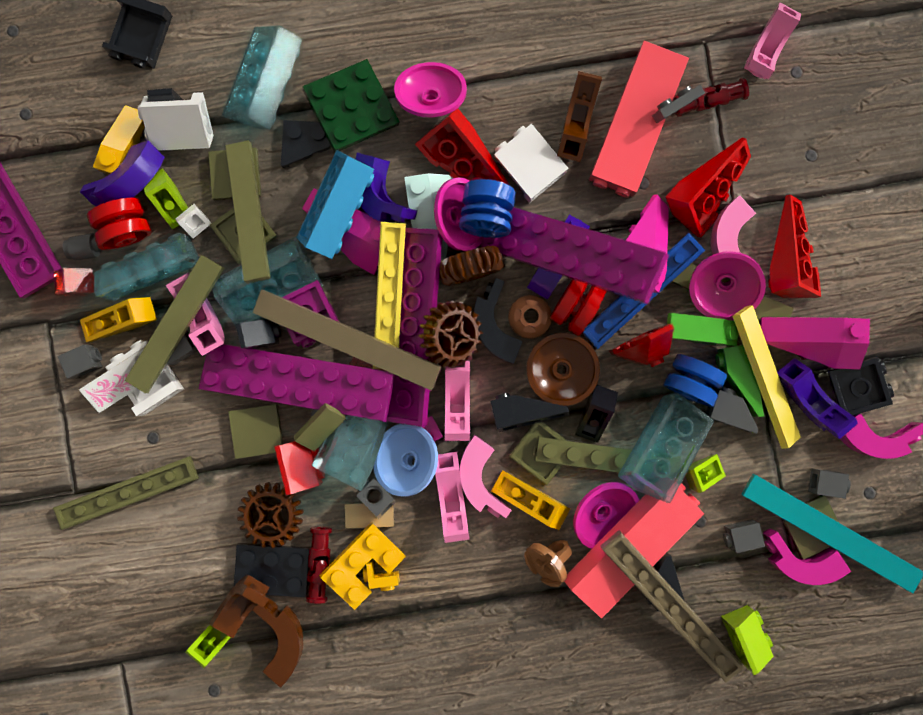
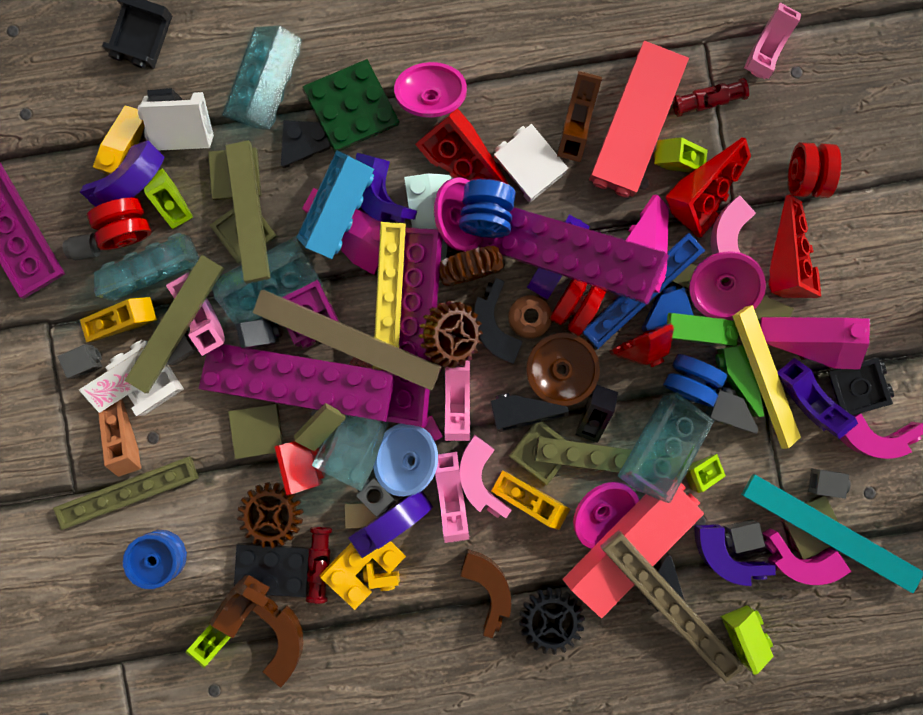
(74, 281): clear red brick -> none
(118, 440): none -> nougat slope
(147, 571): none -> blue wheel
(193, 221): white plate -> none
(390, 524): none -> dark purple arch
(488, 573): none -> reddish brown arch
(544, 627): none -> black gear
(549, 561): medium nougat tile -> none
(670, 302): none -> blue slope
(679, 155): none -> lime slope
(685, 97): dark grey plate -> none
(712, 549): none -> dark purple arch
(814, 170): none -> red wheel

